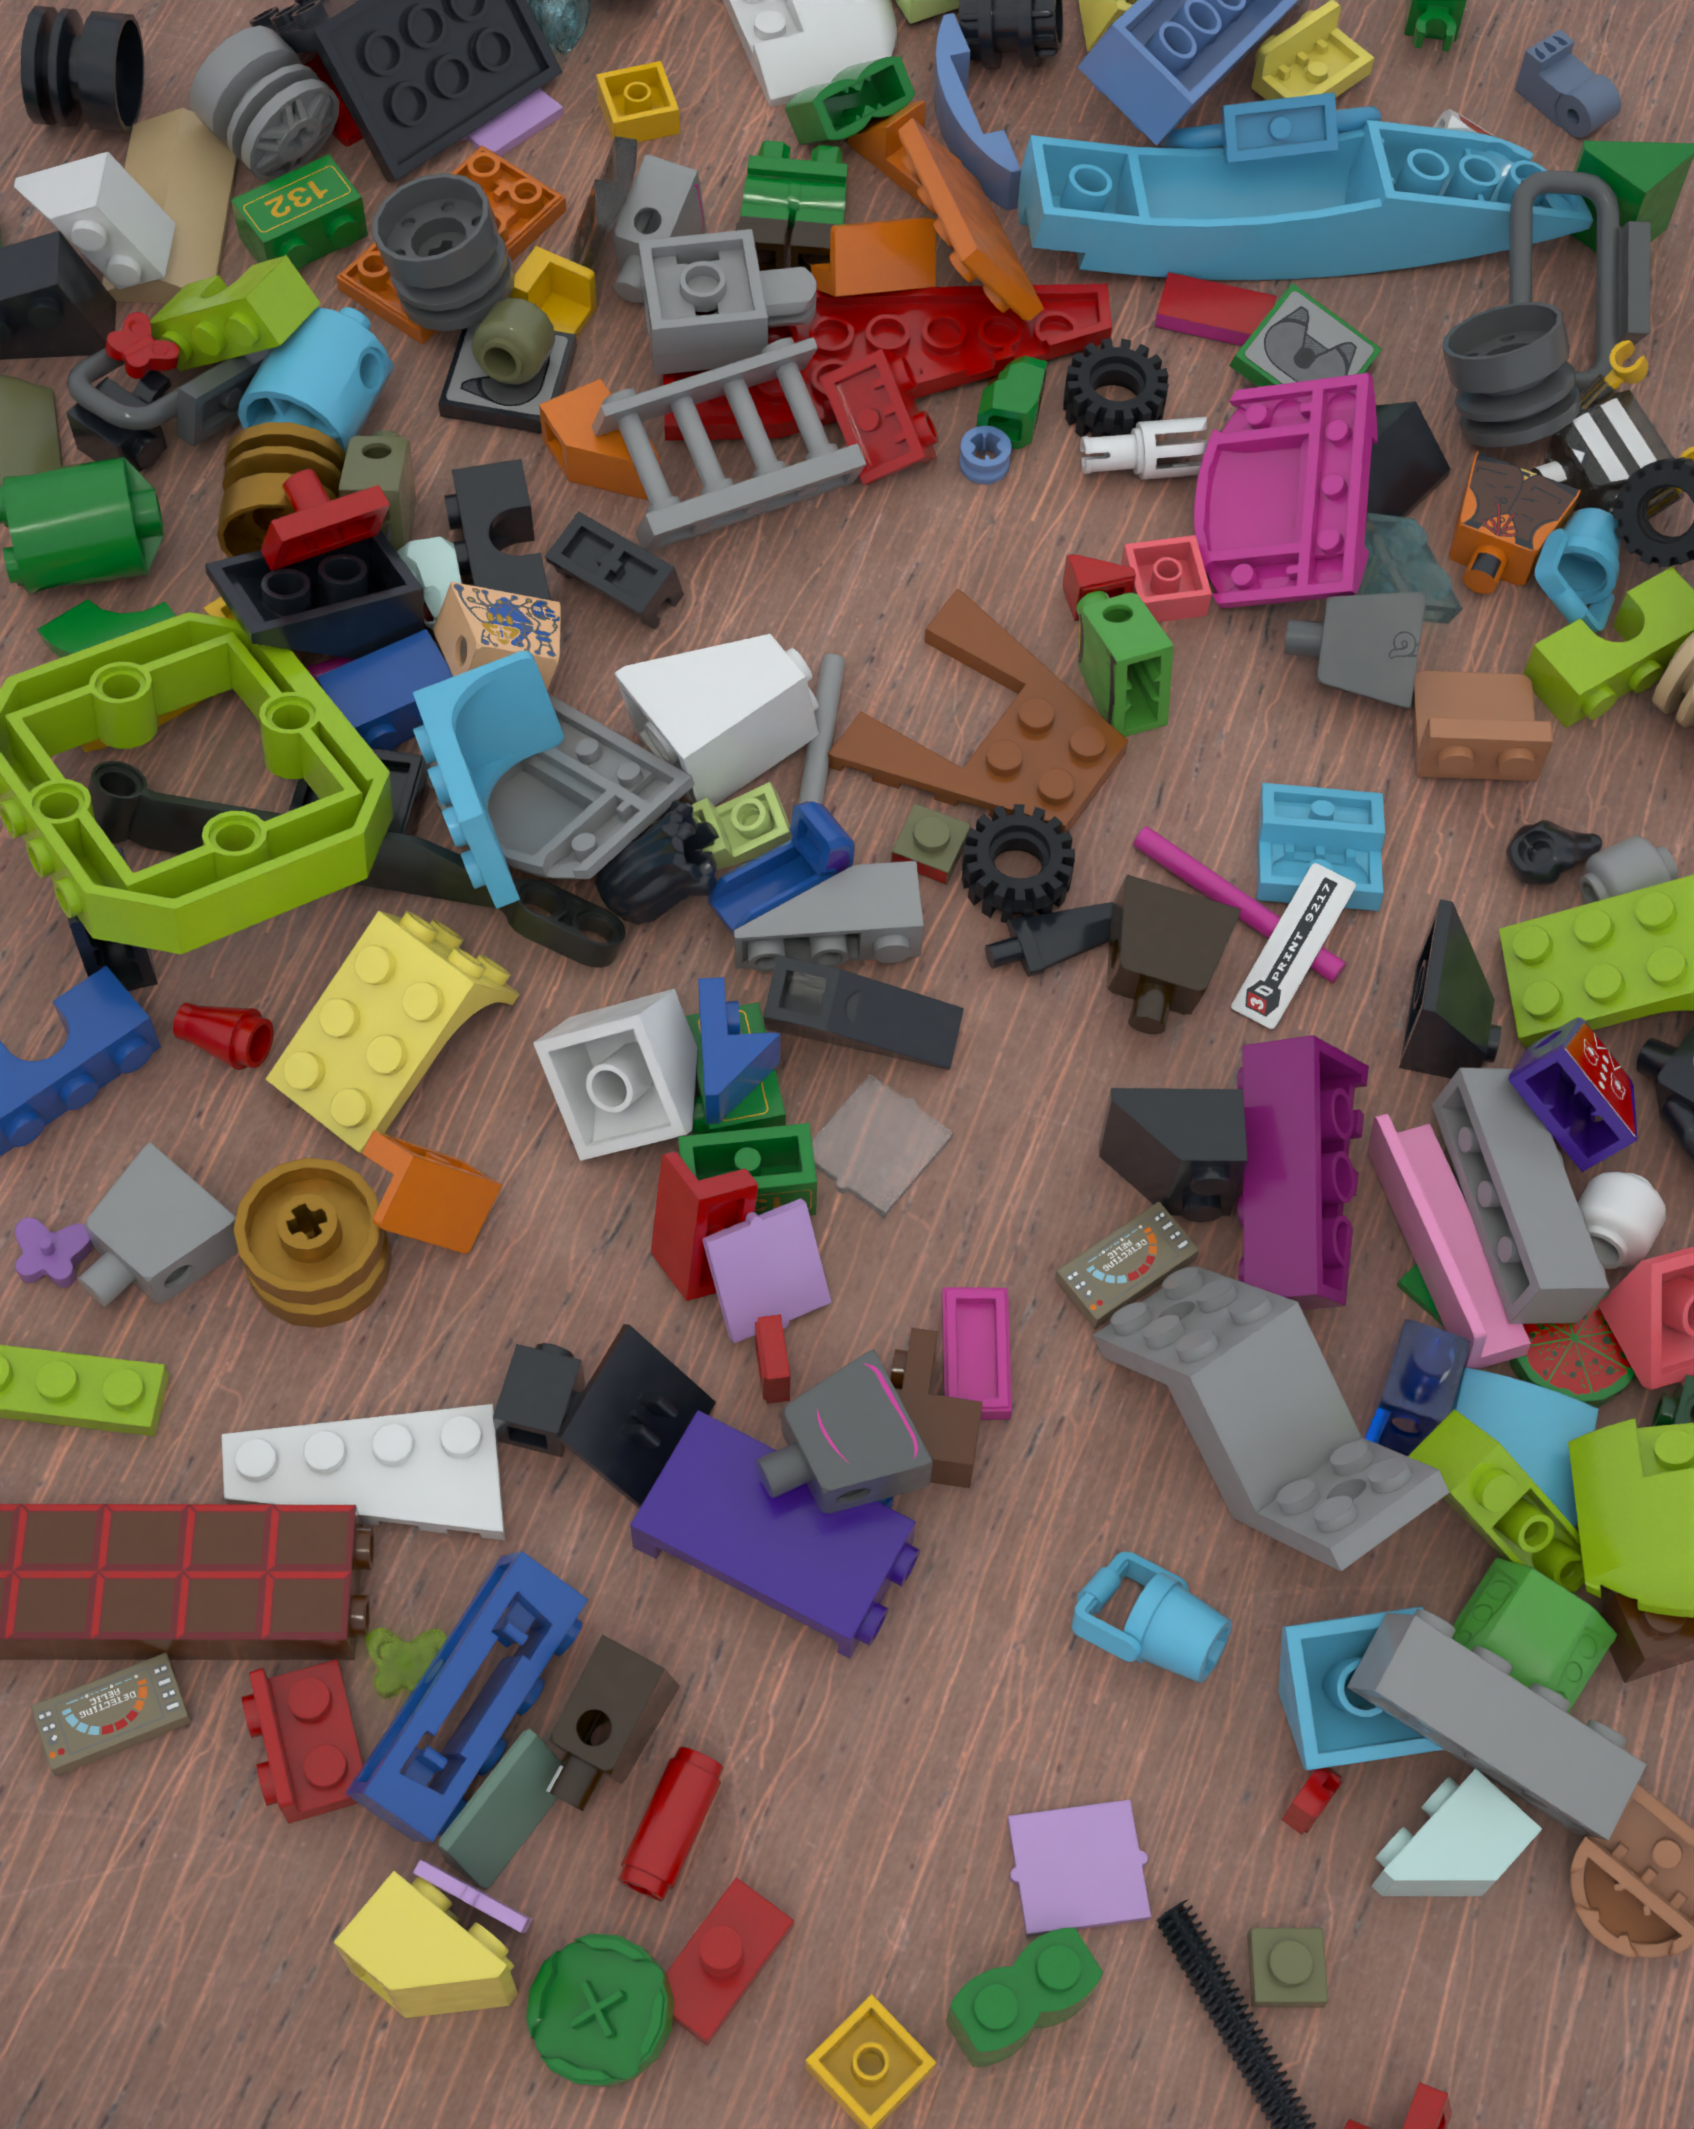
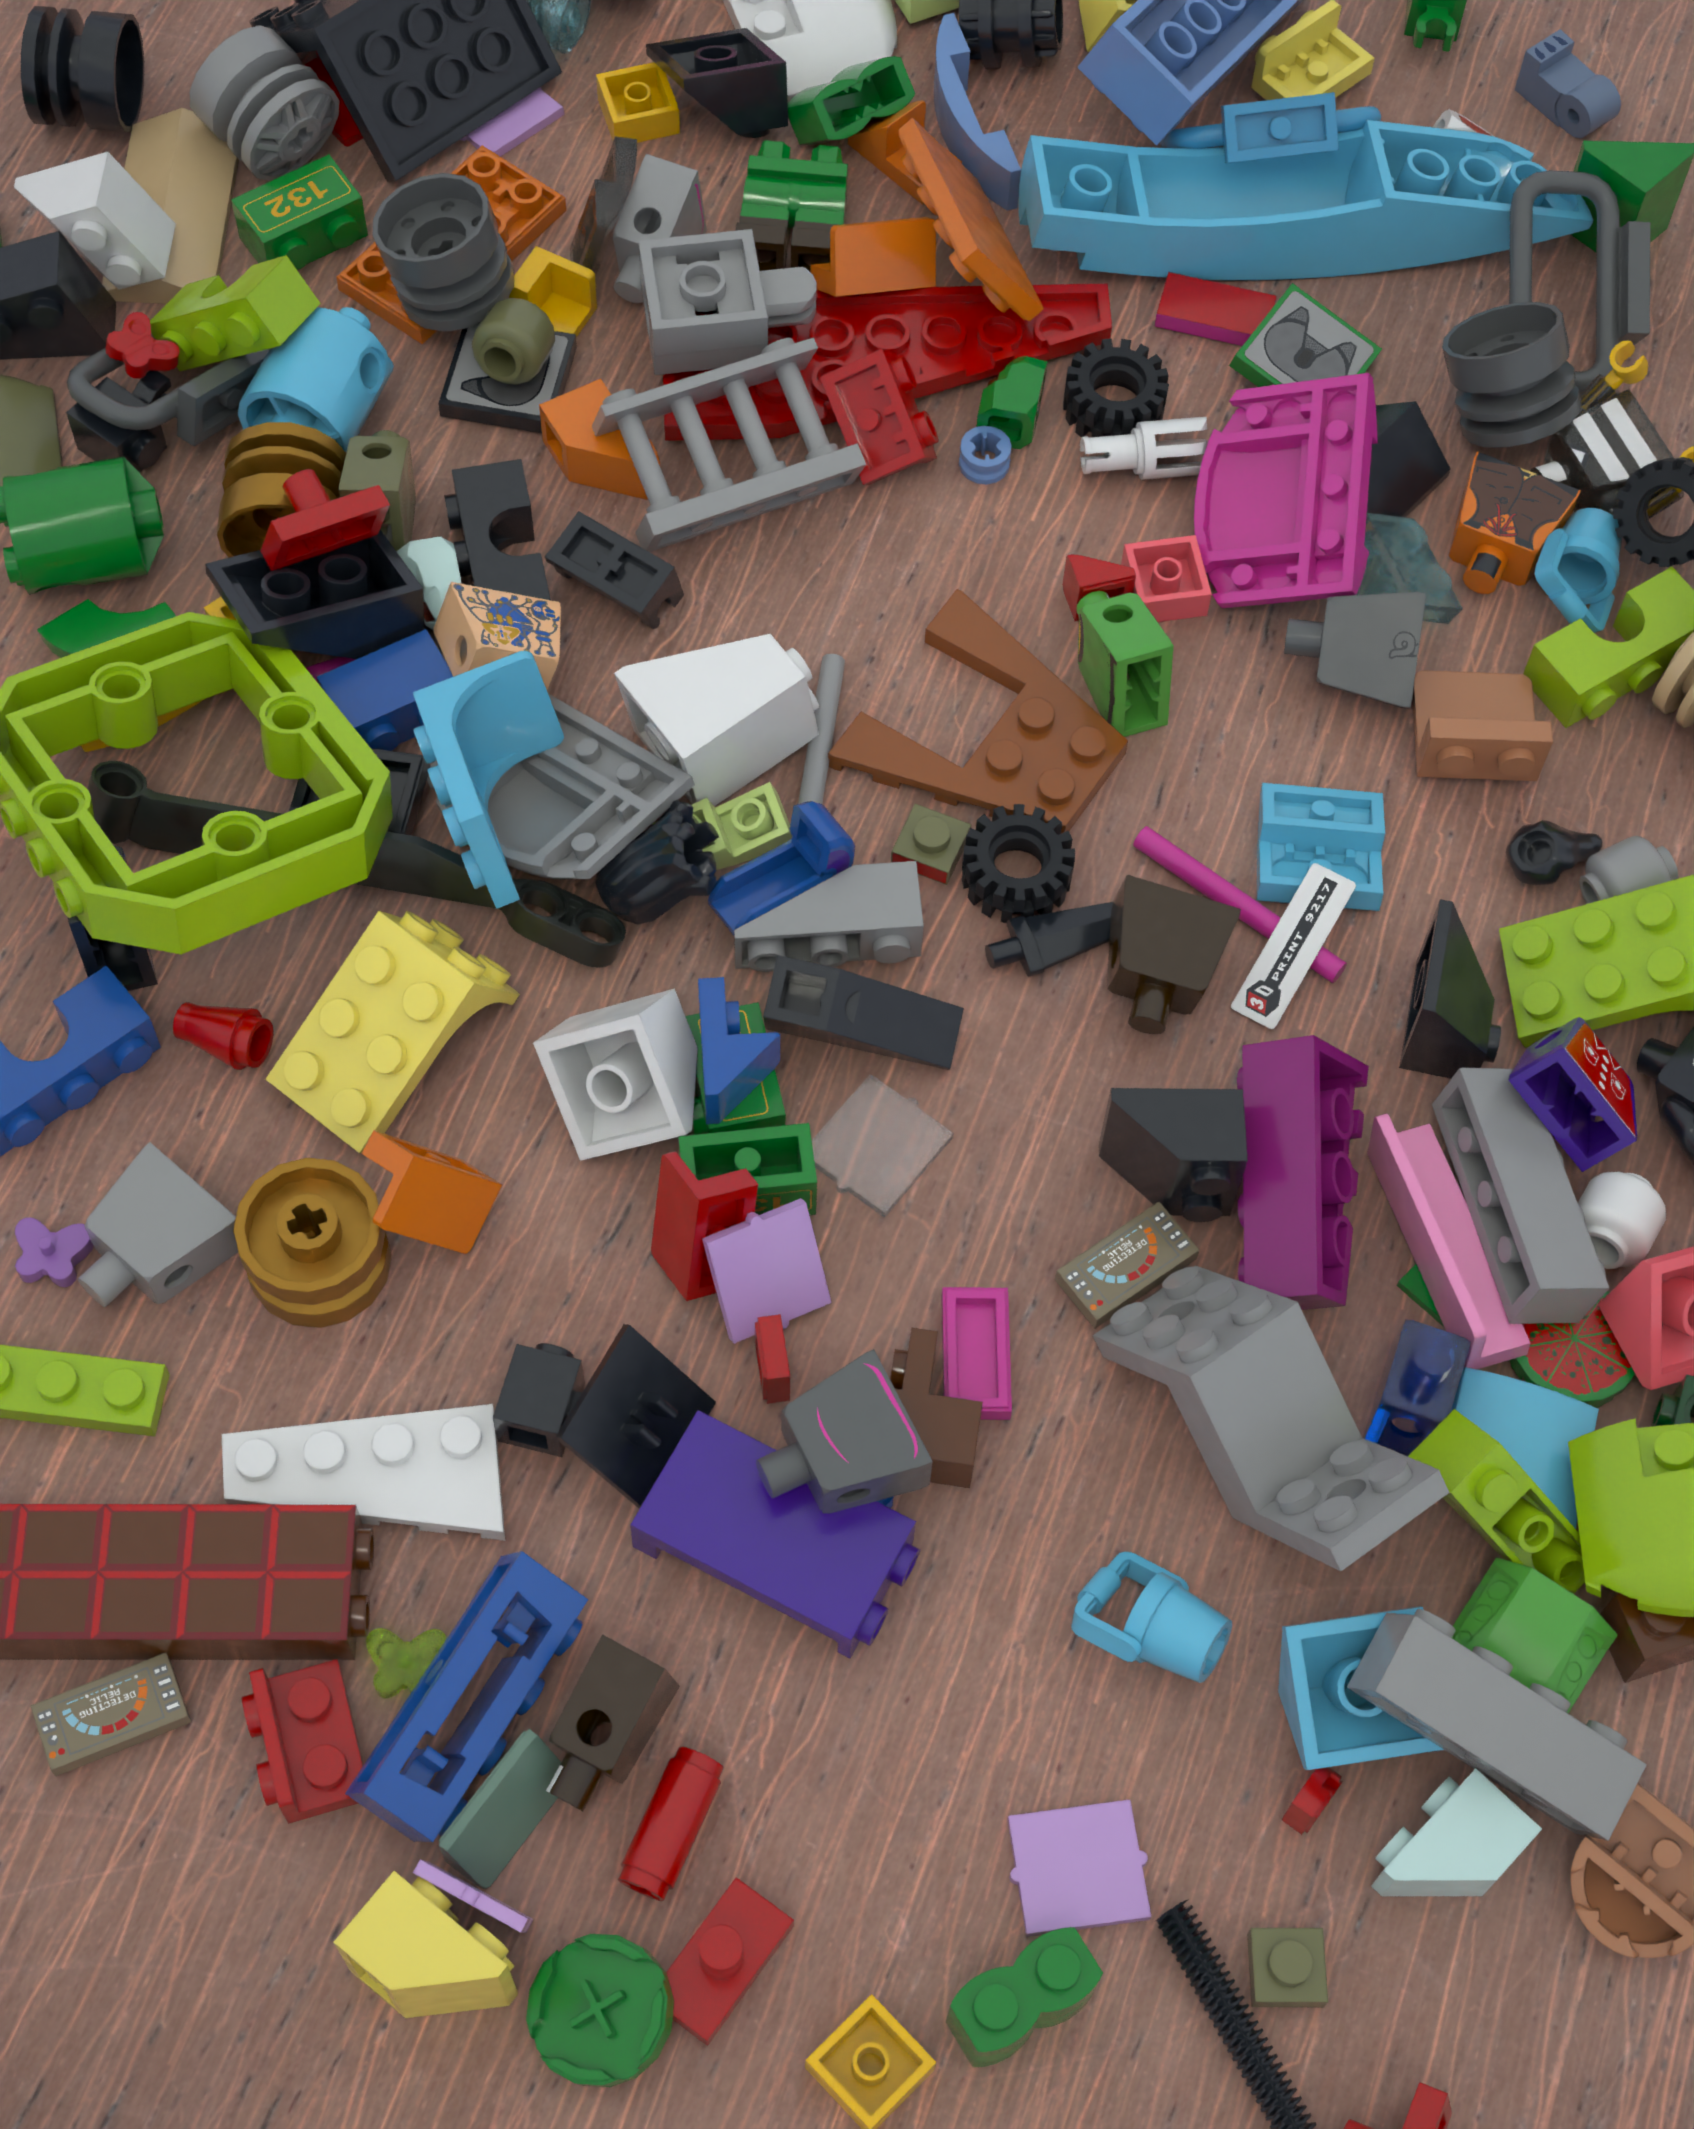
(730, 77): none -> black slope

